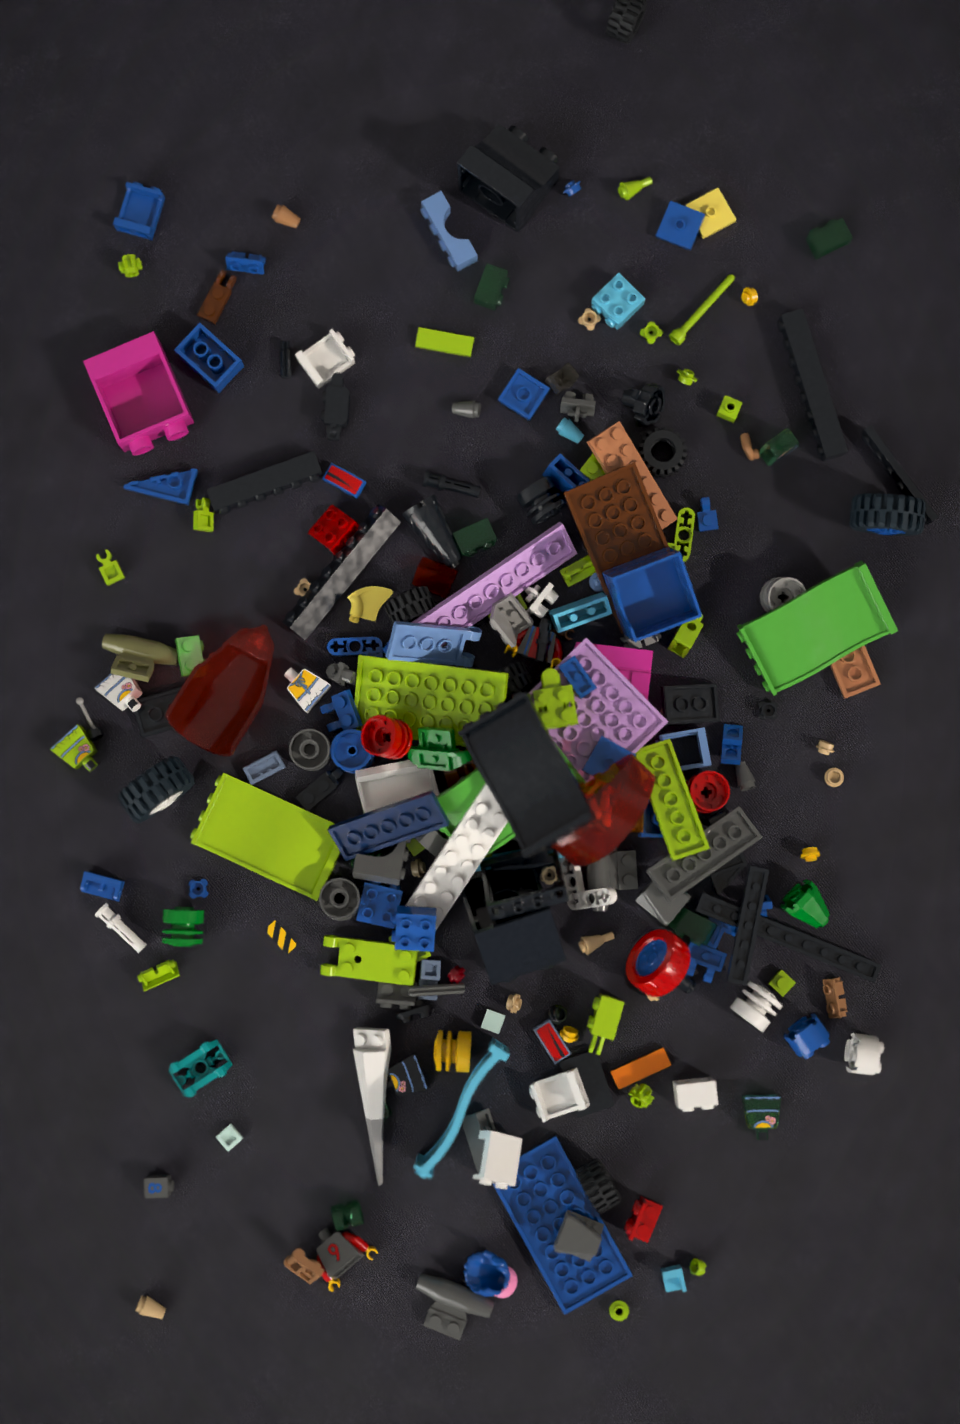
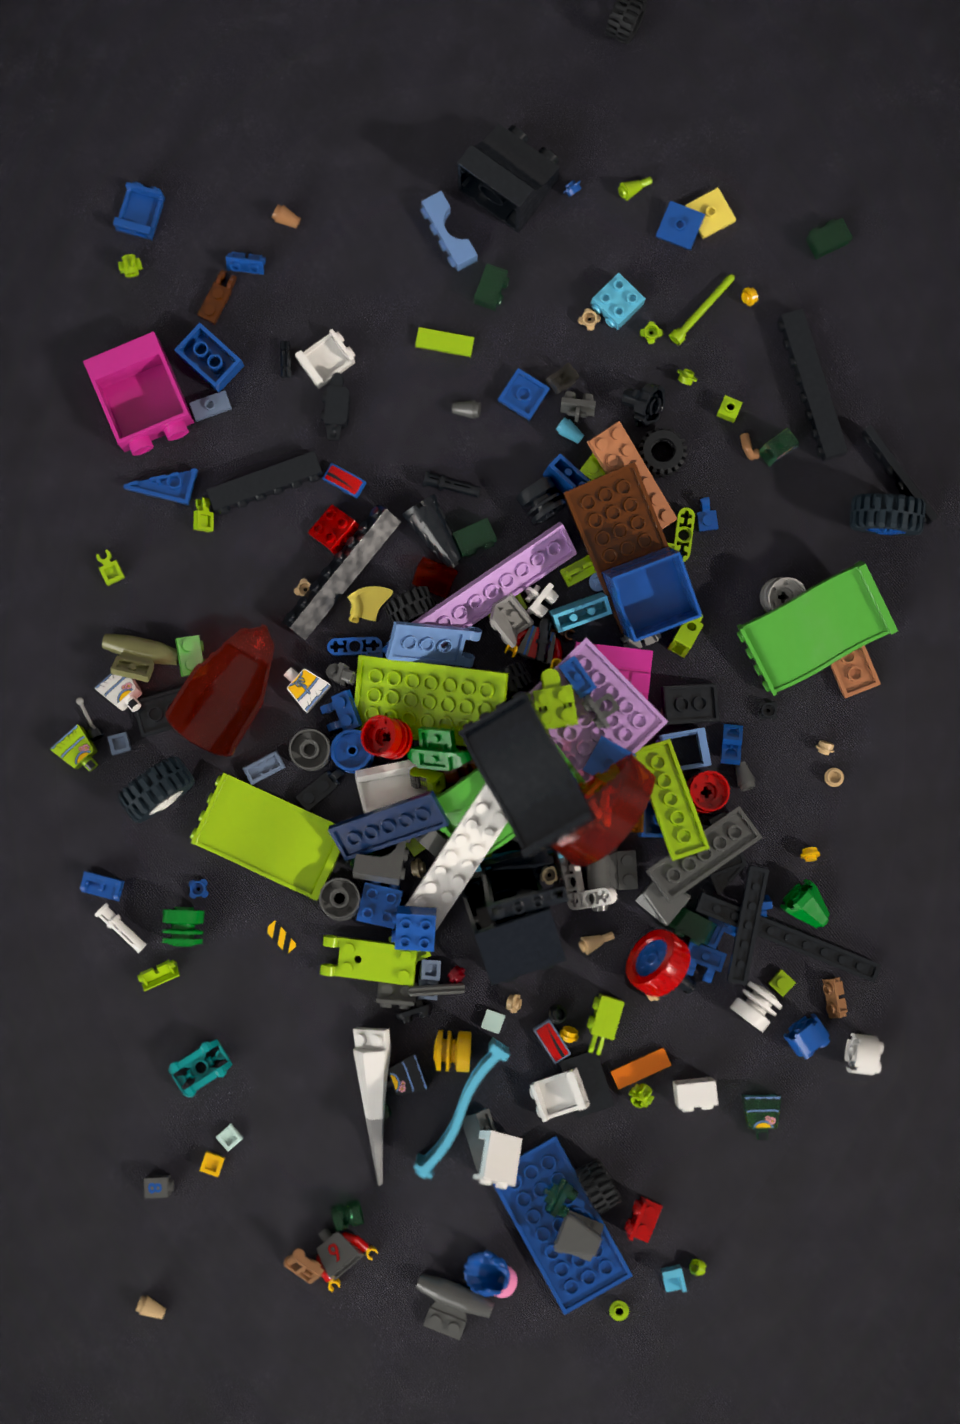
(119, 743): none -> sand blue plate
(210, 405): none -> sand blue plate
(212, 1164): none -> yellow plate
(427, 780): none -> lime leg
(557, 1196): none -> clear green hips
(600, 717): none -> dark grey bracket

